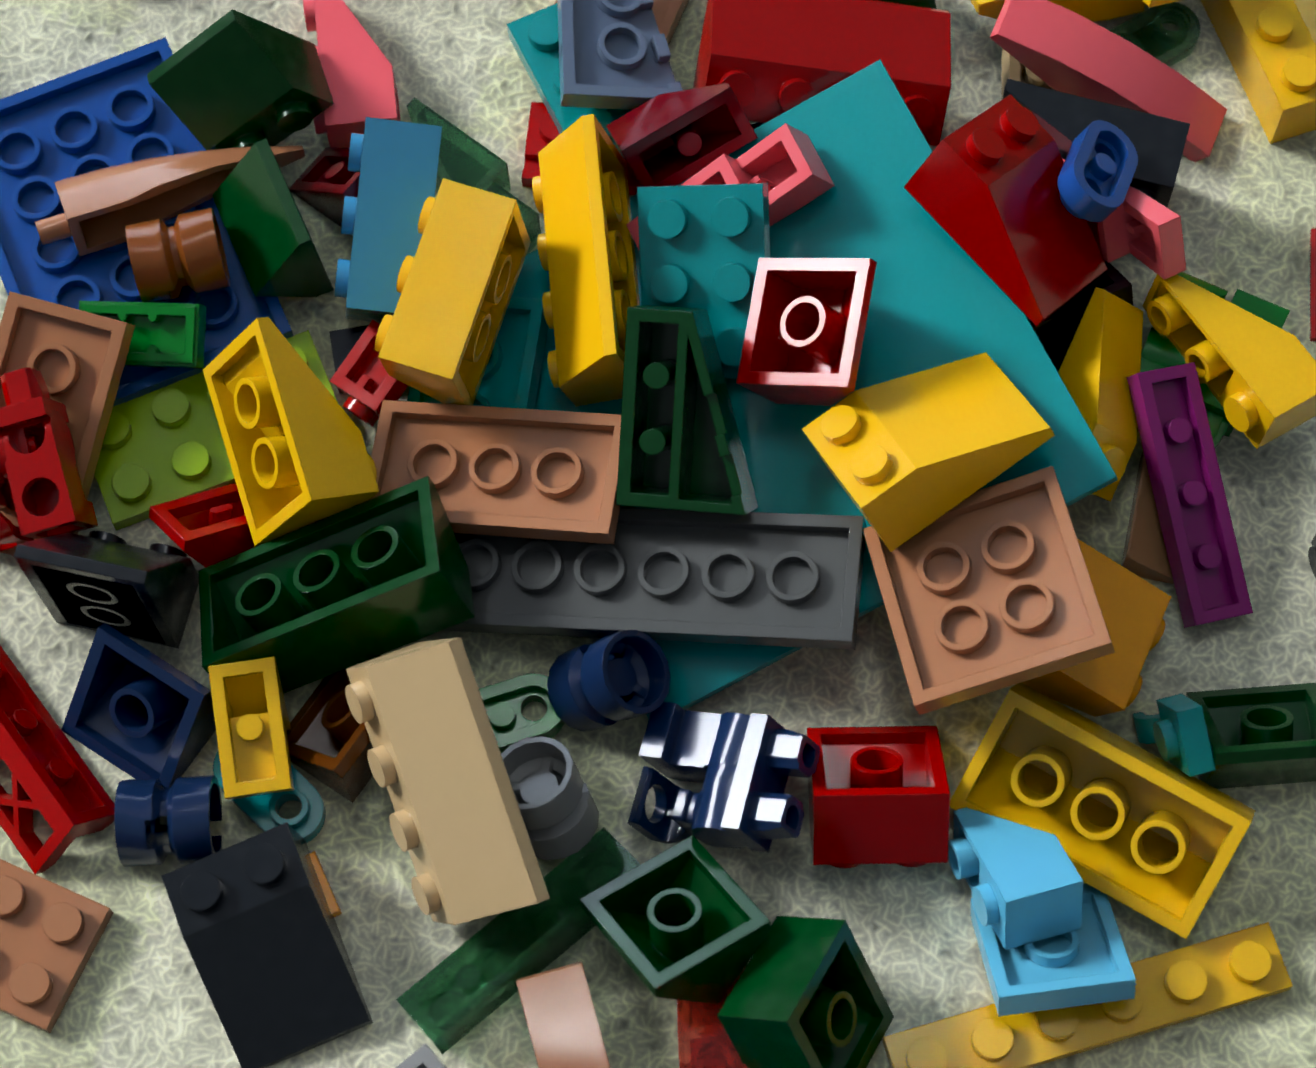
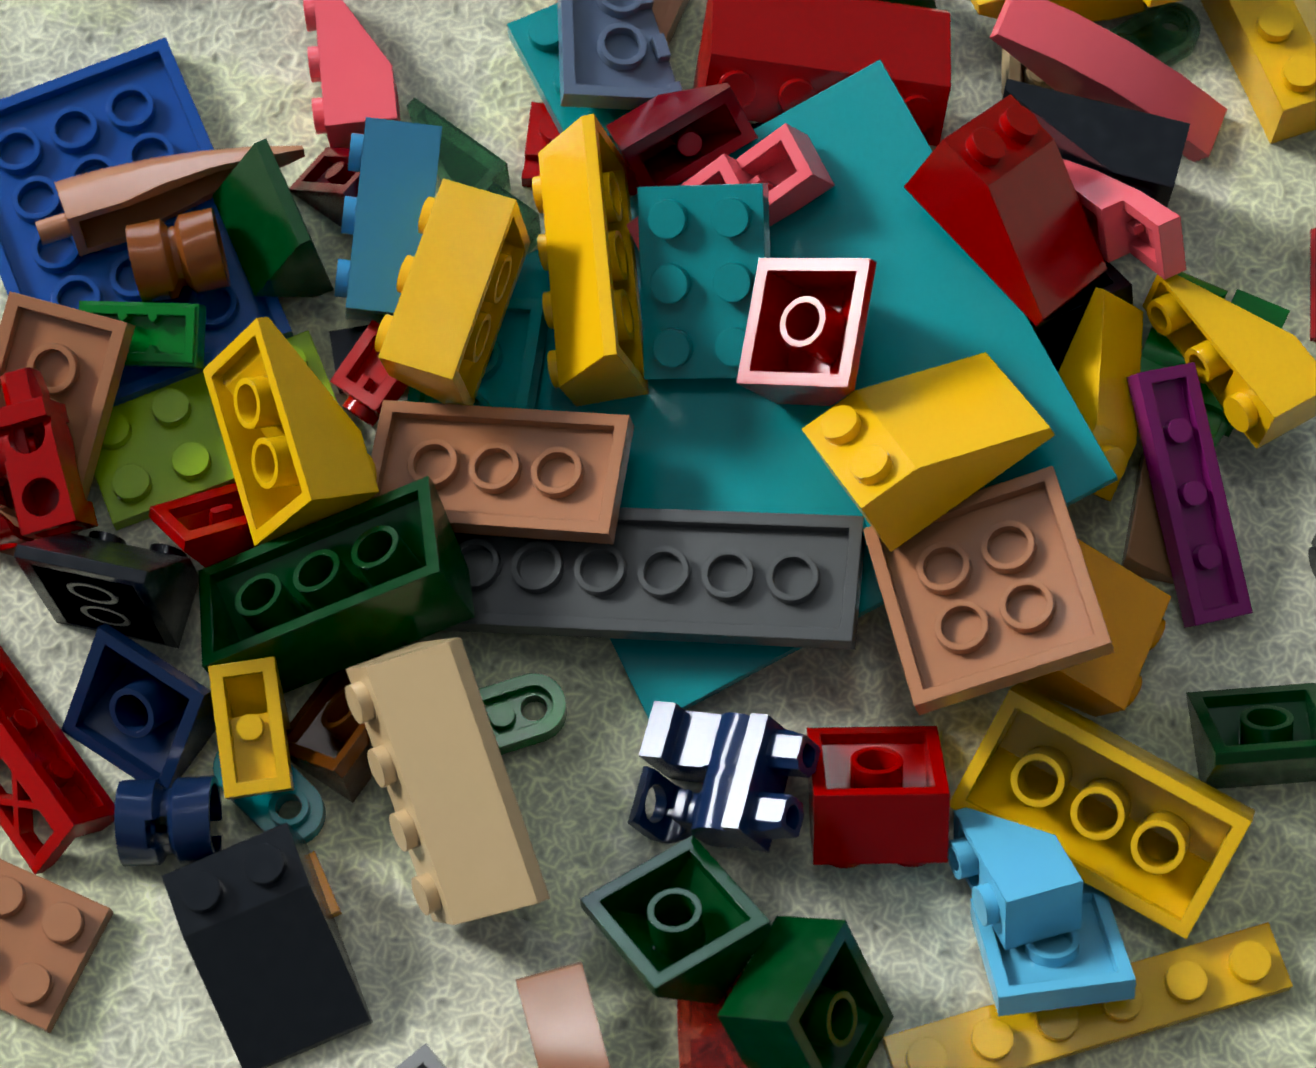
(243, 83): dark green slope -> none
(513, 946): clear green plate -> none
(551, 797): light grey wheel -> none
(609, 681): dark blue wheel -> none
(678, 418): dark green wedge -> none
(1097, 172): blue plate -> none
(1178, 733): teal plate -> none

